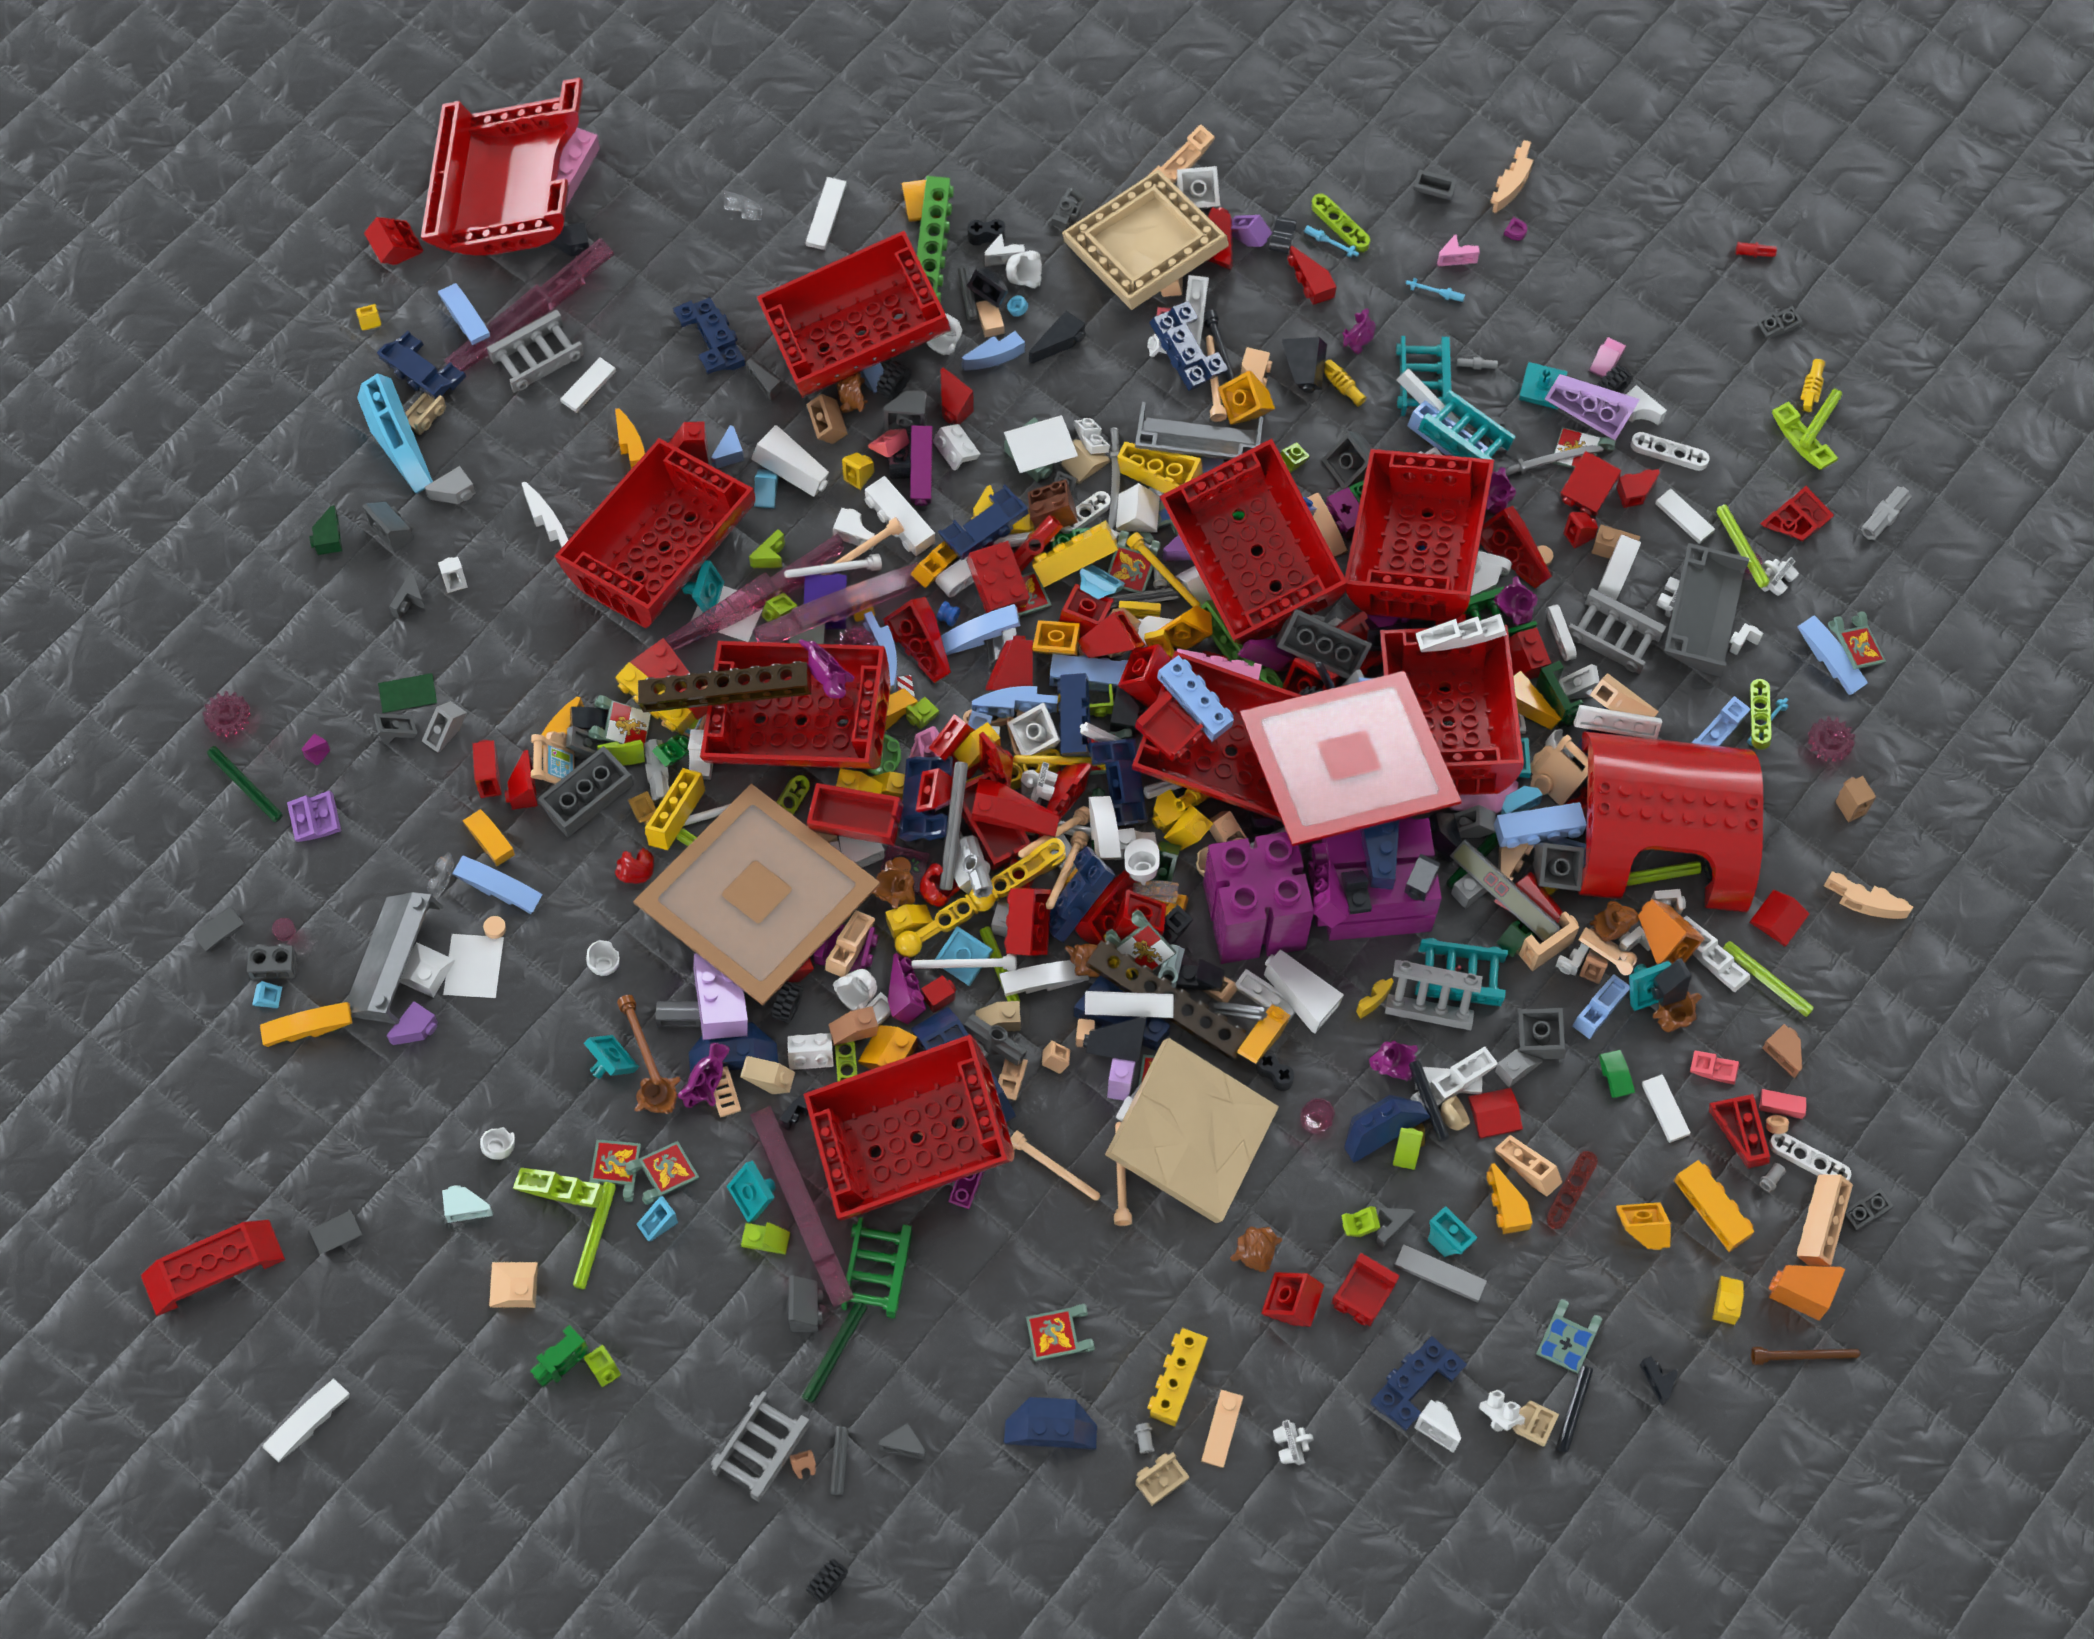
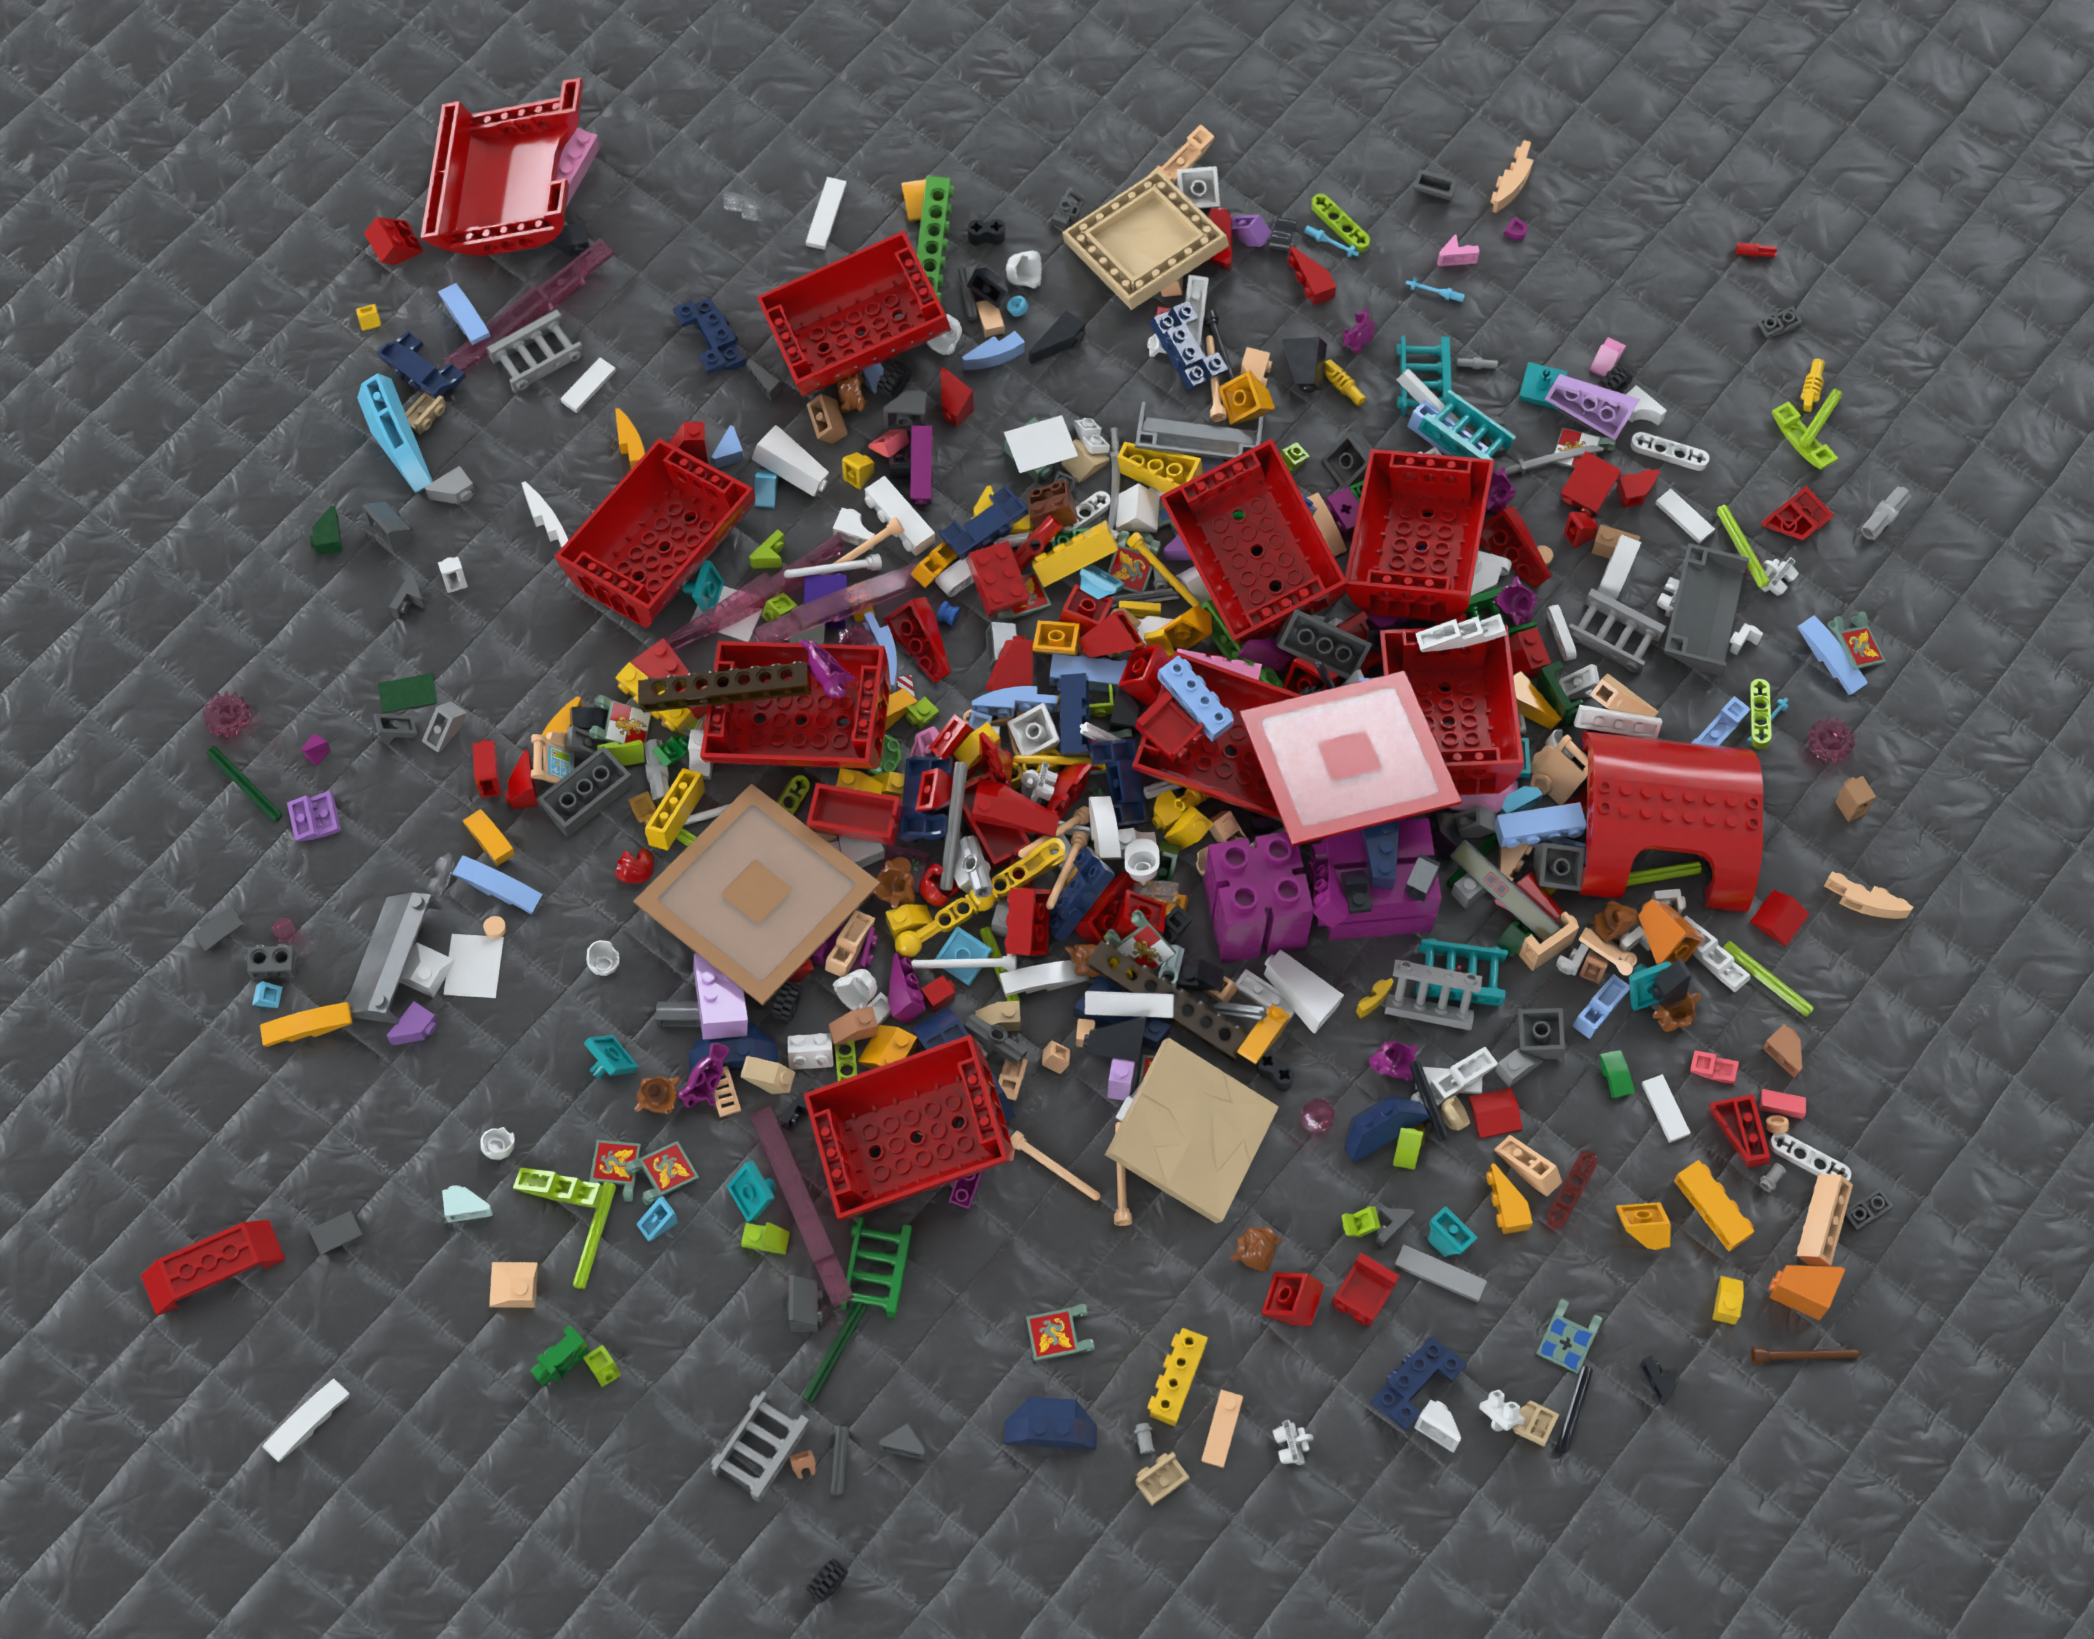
(627, 1006): dark orange piece -> none
(955, 445): white bracket -> none
(979, 629): light blue slope -> none
(998, 254): white slope -> none

